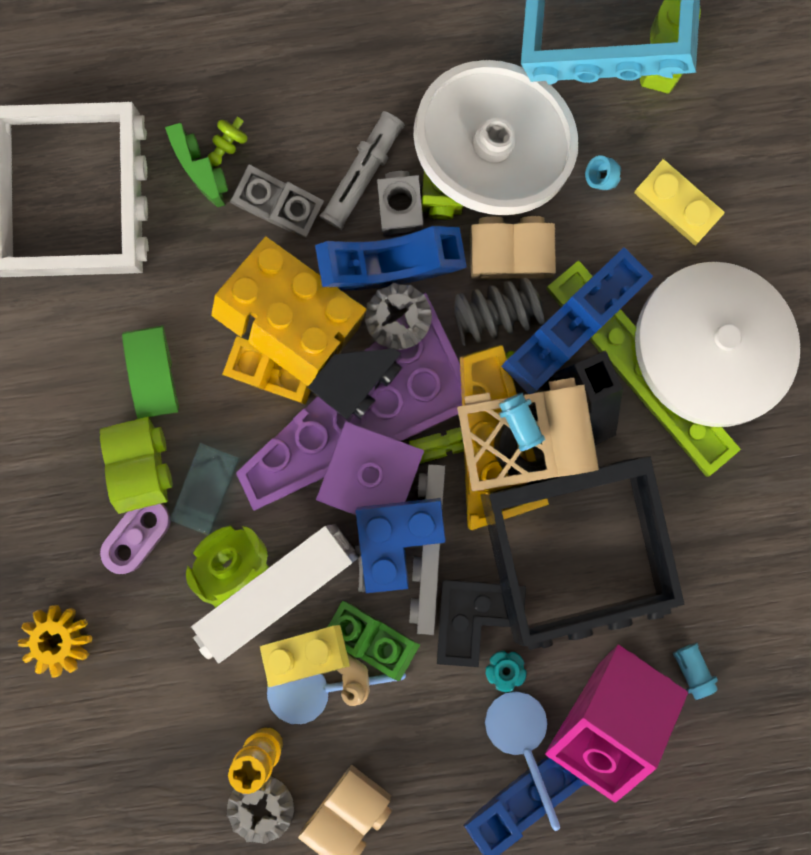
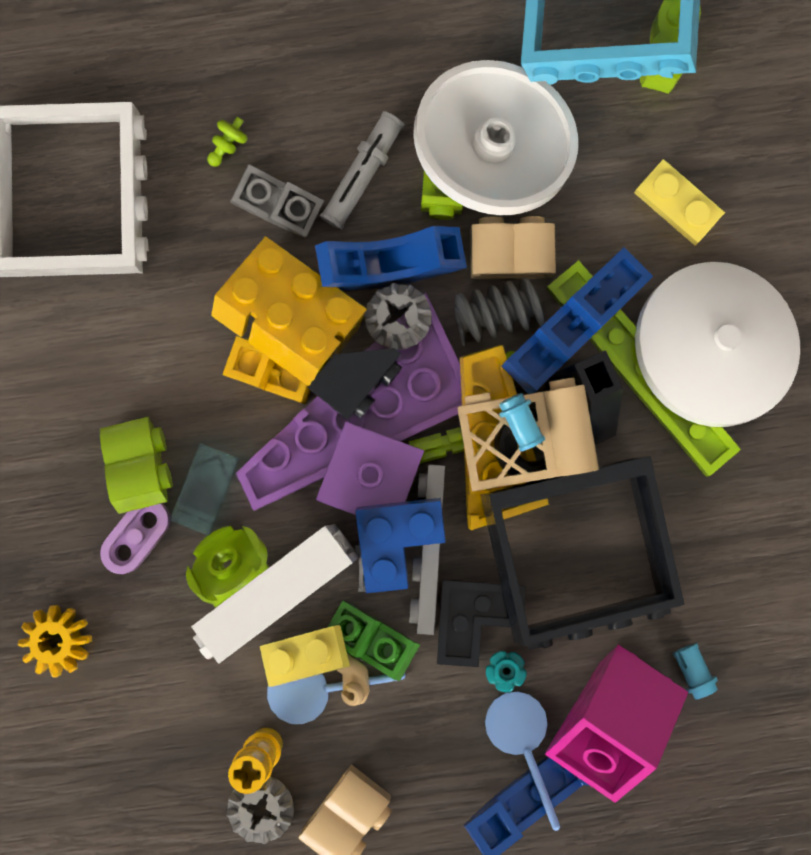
(150, 372): bright green slope -> none
(202, 172): bright green slope -> none
(404, 221): light grey brick -> none
(599, 165): medium azure hinge -> none

